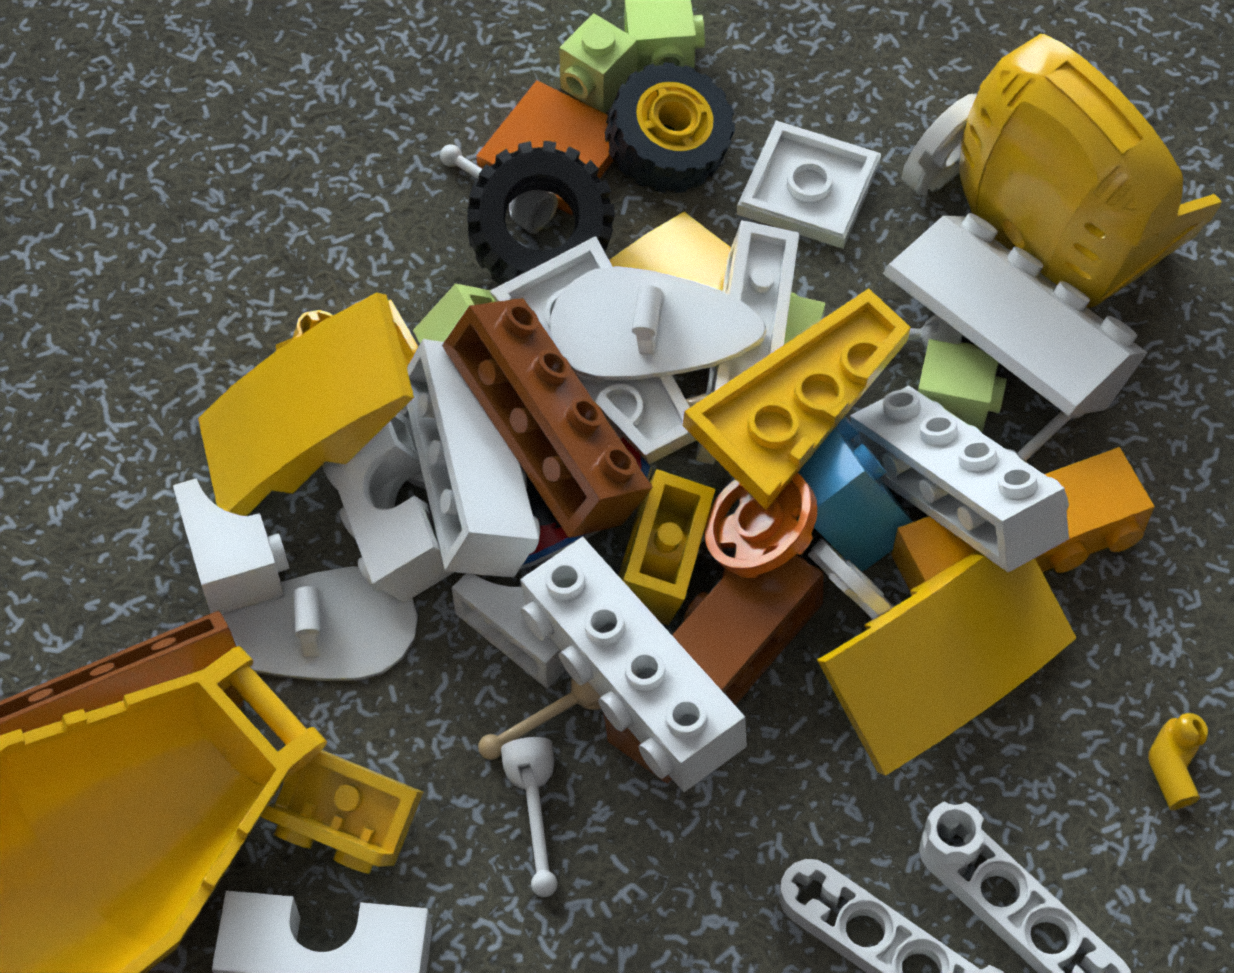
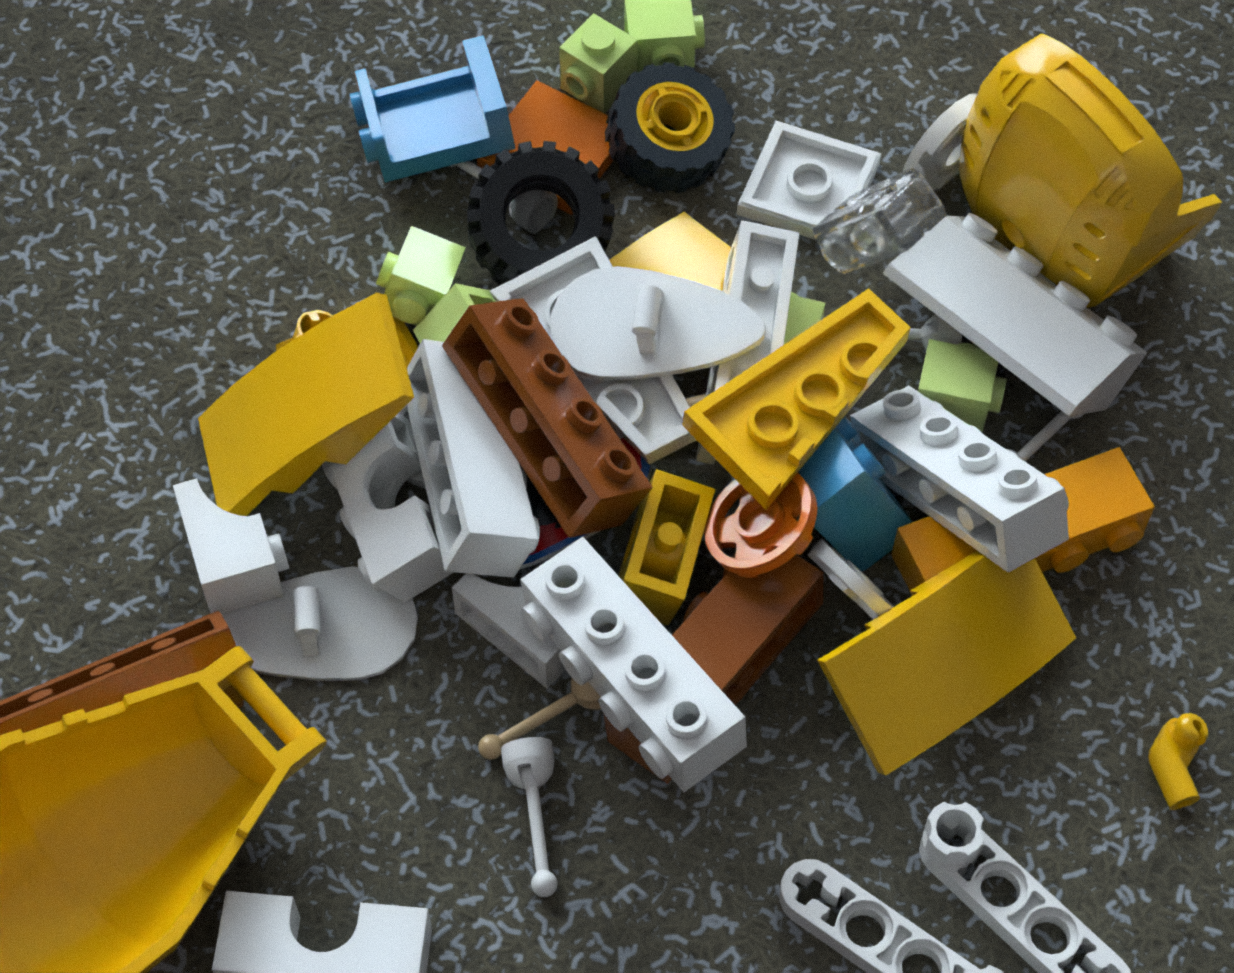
(345, 809): yellow bracket -> none
(419, 274): none -> yellowish green brick
(434, 117): none -> panel
(879, 222): none -> clear brick

